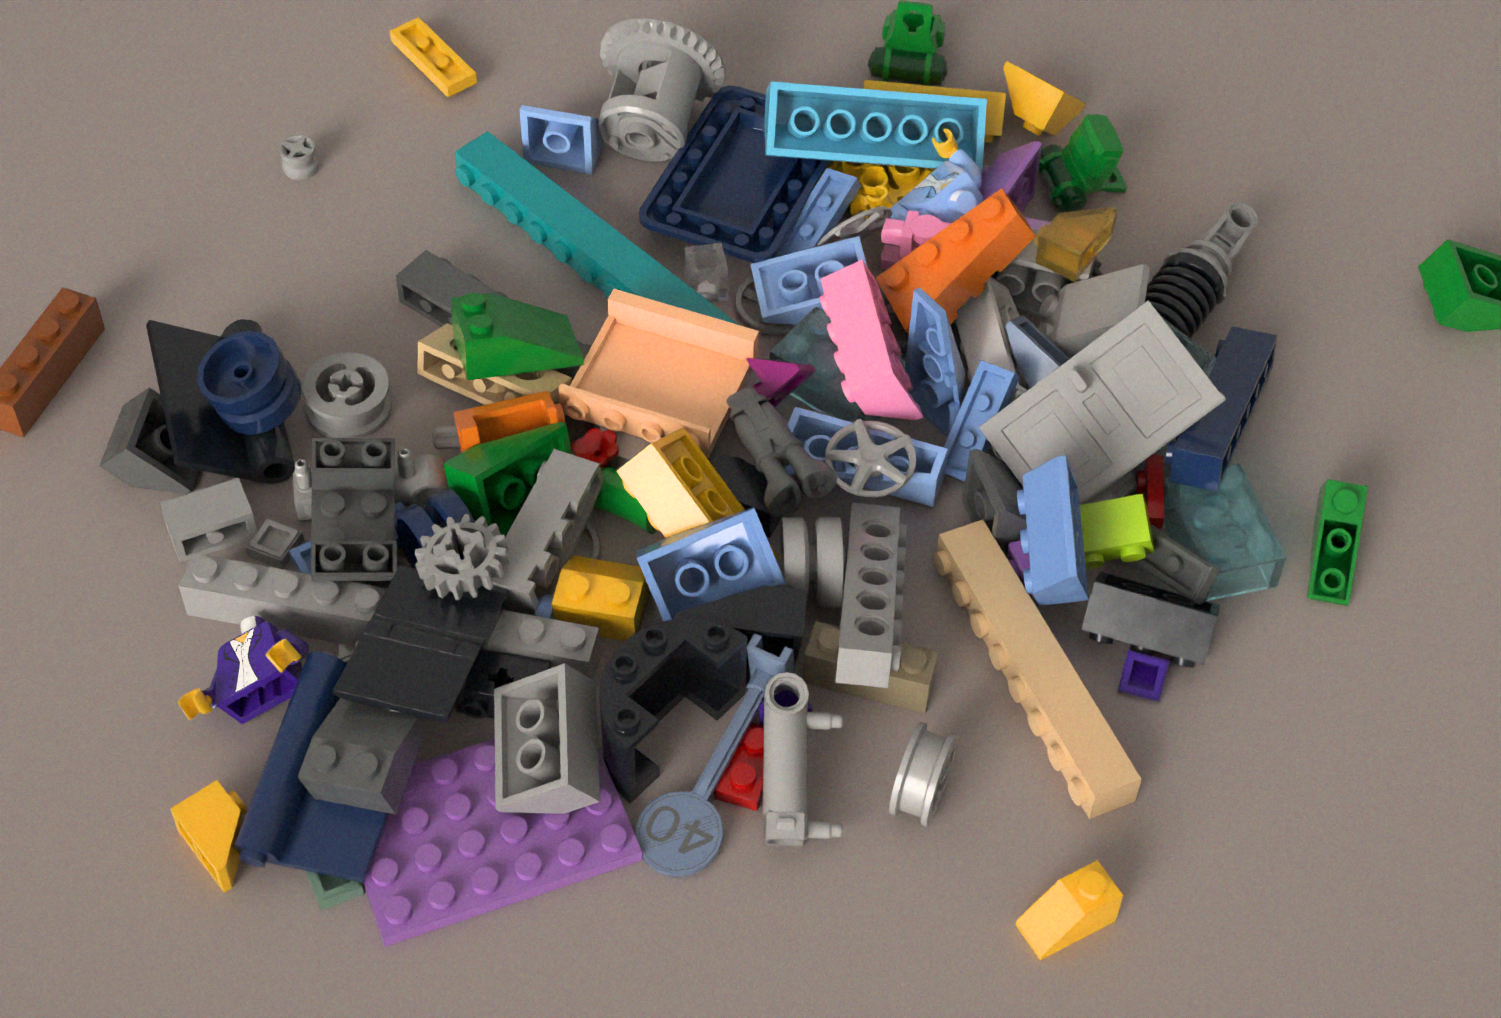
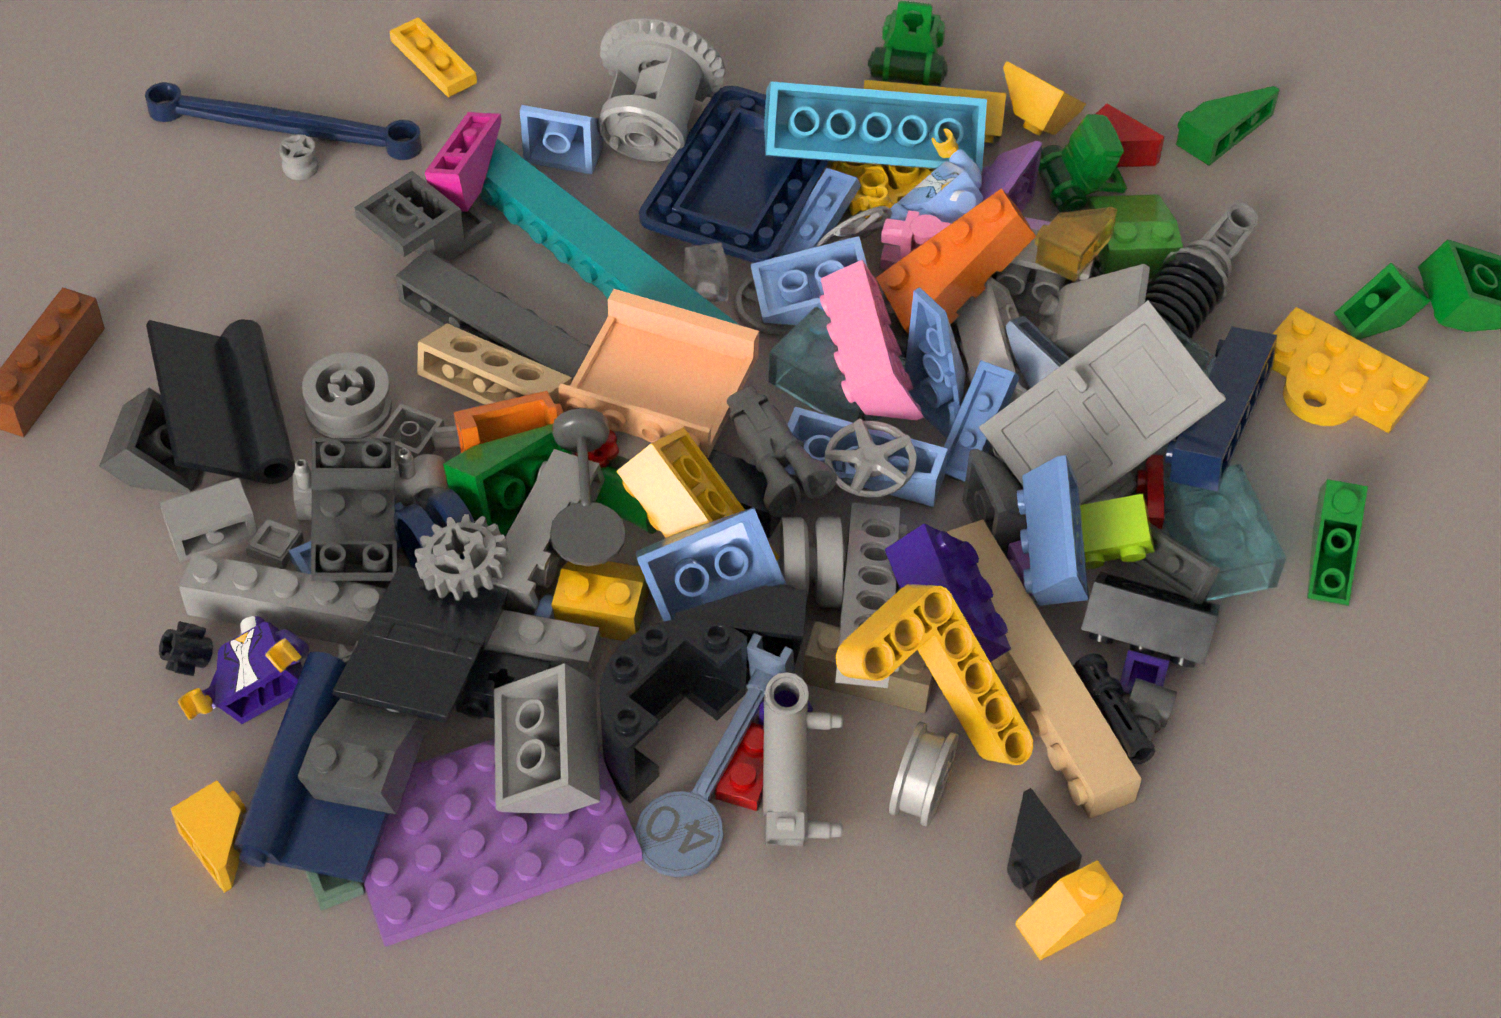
(185, 648): none -> black gear
(249, 382): dark blue wheel -> none
(283, 120): none -> dark blue piece
(411, 430): none -> light grey piece
(419, 218): none -> dark grey bracket
(465, 158): none -> dark pink slope
(510, 337): green slope -> none
(586, 530): none -> dark grey piece
(779, 377): magenta slope -> none
(933, 624): none -> yellow beam
(942, 560): none -> dark purple brick
(1039, 849): none -> black slope
(1108, 695): none -> black pin
(1140, 143): none -> red slope
(1141, 234): none -> bright green slope
(1151, 706): none -> dark grey pin
(1224, 122): none -> green slope
(1341, 375): none -> yellow plate
(1382, 304): none -> green slope

